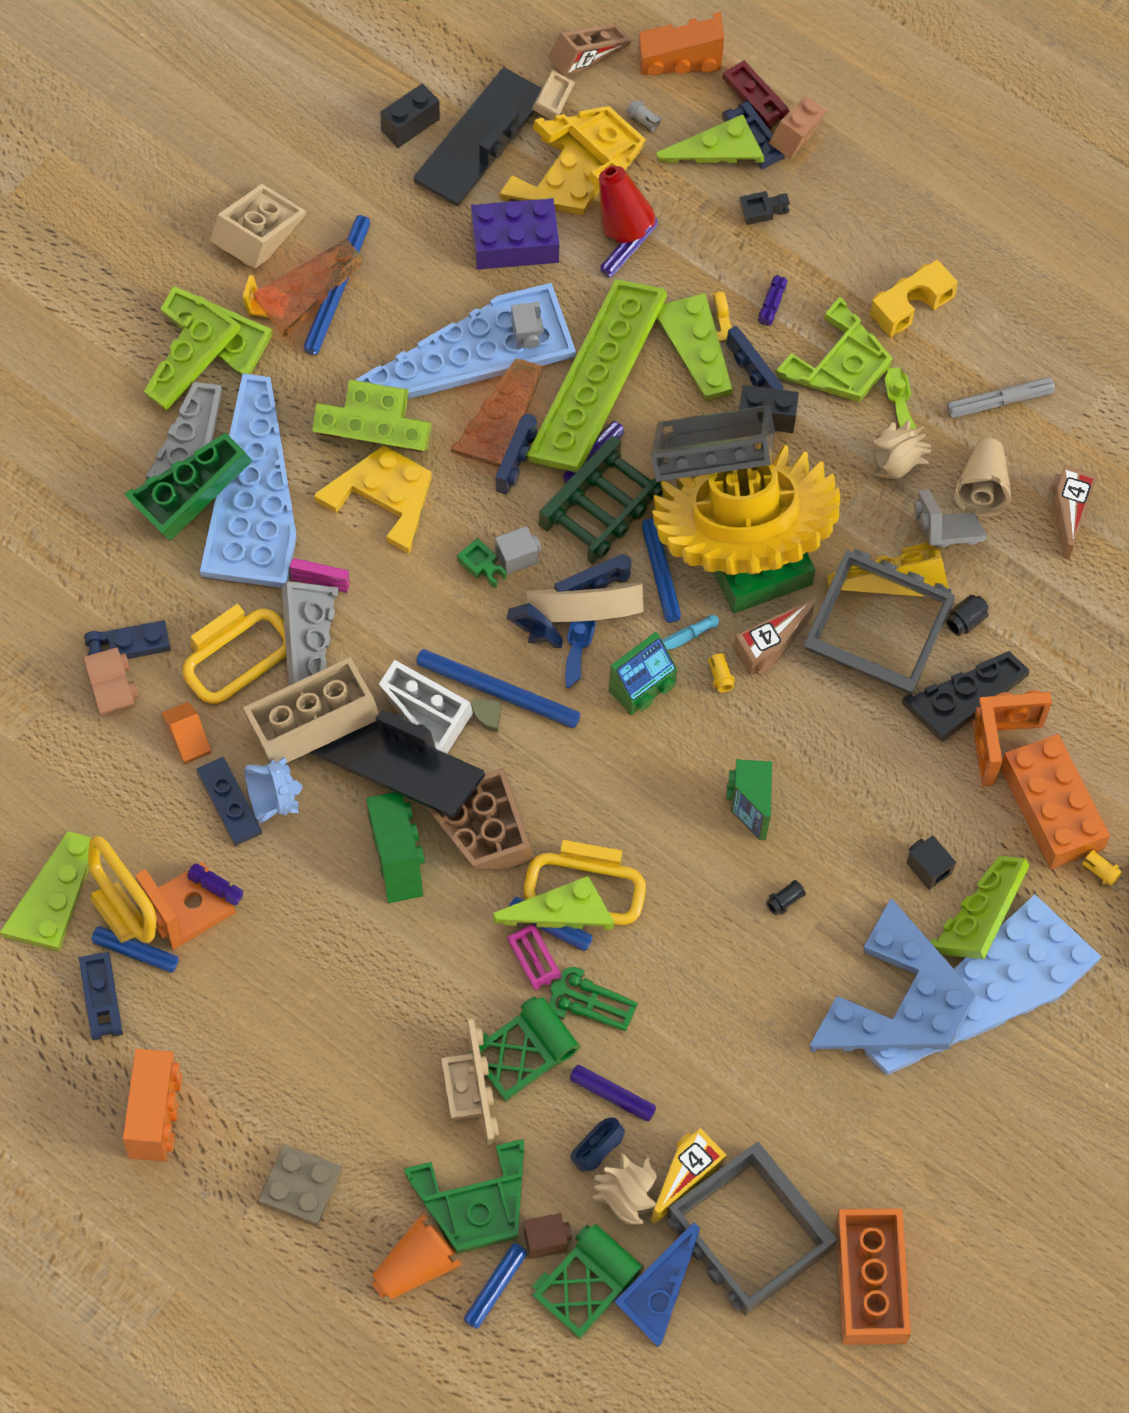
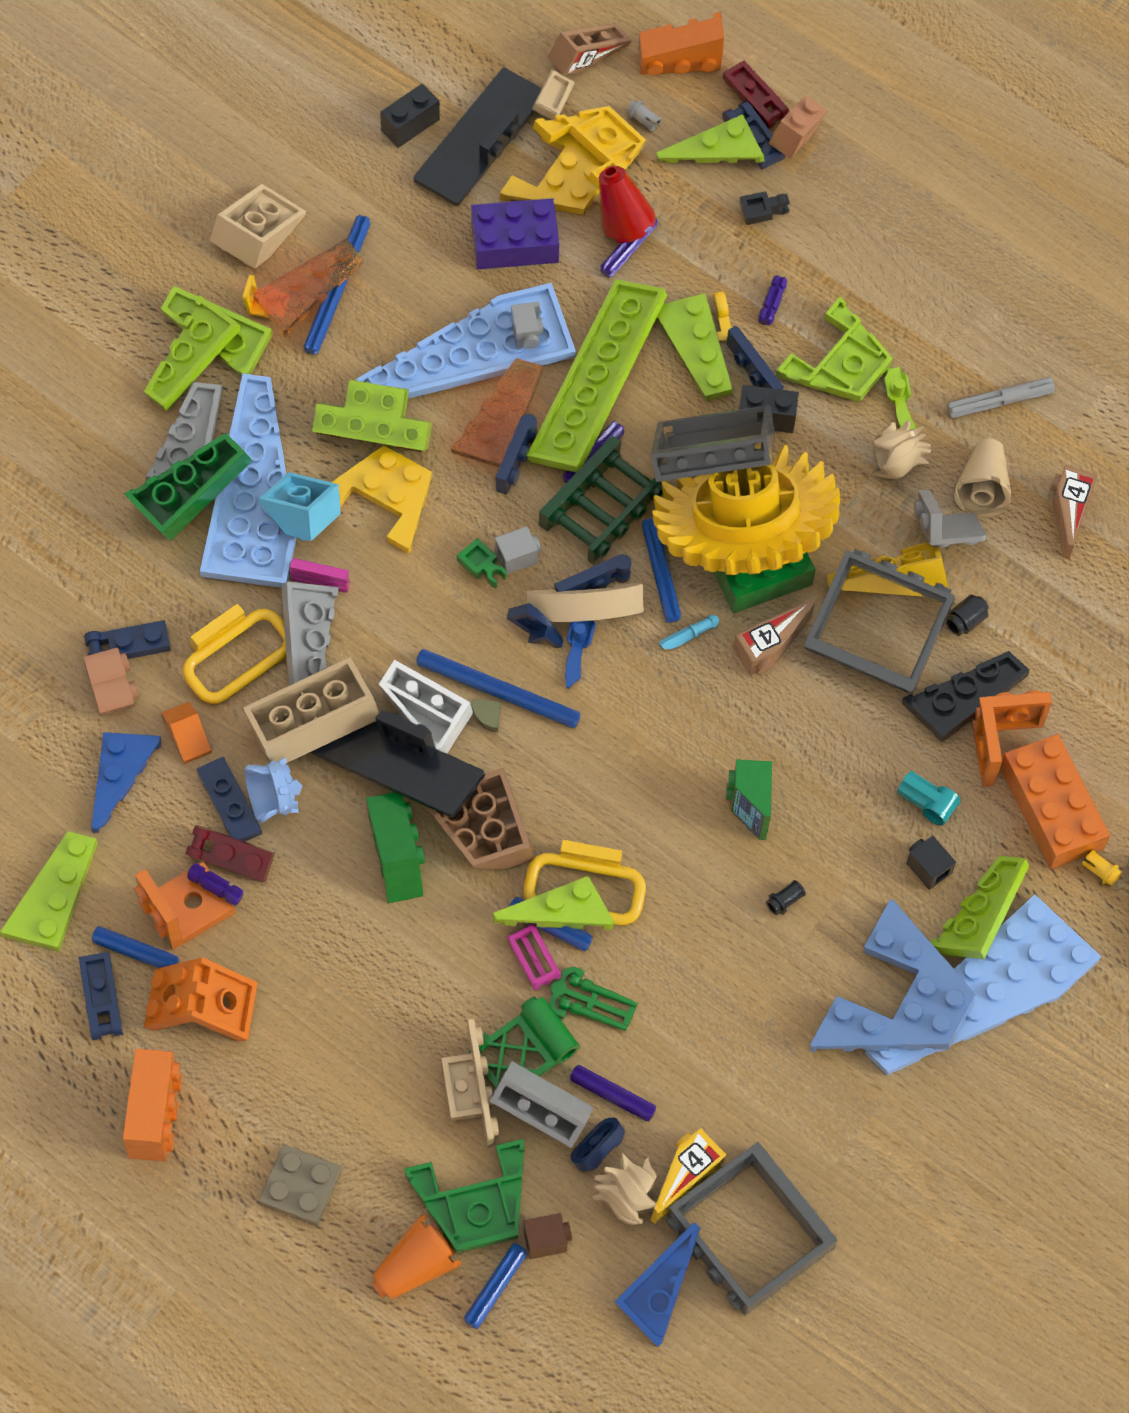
(114, 902): yellow bar -> none
(120, 763): none -> blue wing
(199, 998): none -> orange bracket
(231, 853): none -> dark red plate
(302, 505): none -> medium azure slope
(541, 1104): none -> light grey brick
(602, 1257): green piece -> none
(642, 674): slope -> none
(723, 679): yellow pin -> none
(872, 1276): orange brick -> none
(929, 284): yellow arch -> none
(935, 801): none -> teal piece

